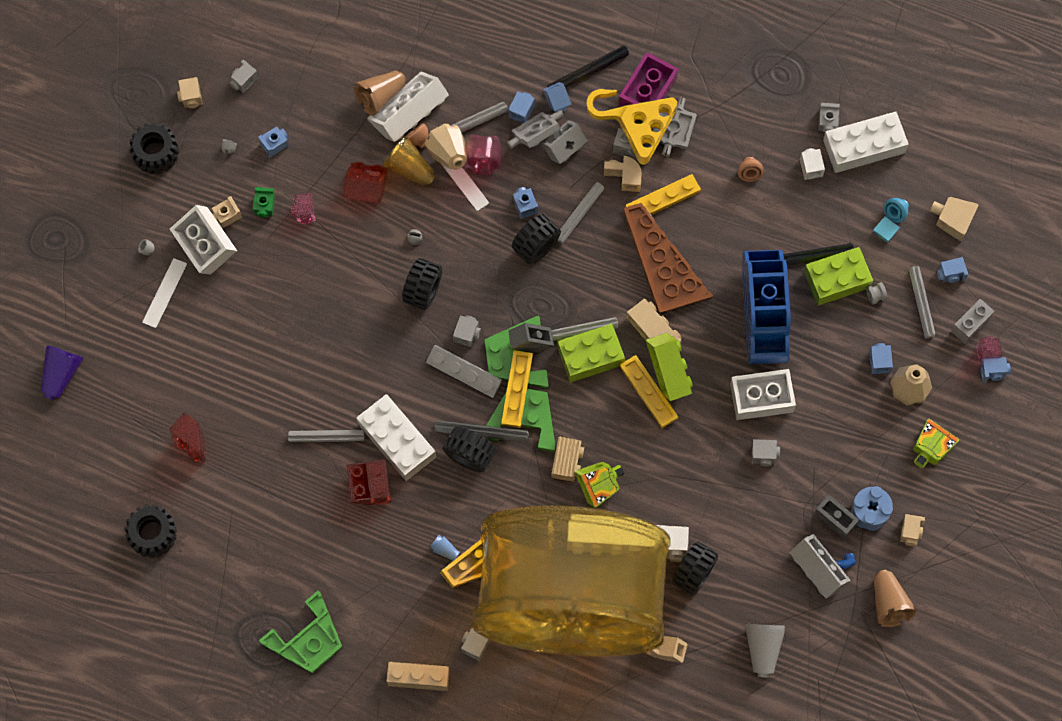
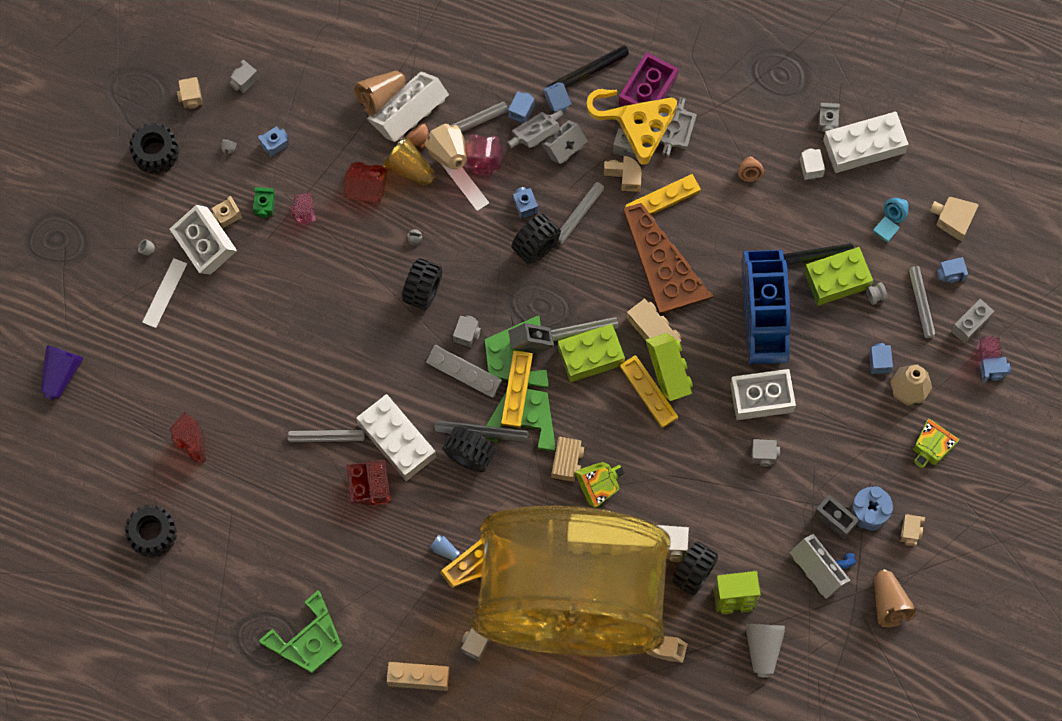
(736, 592): none -> lime brick

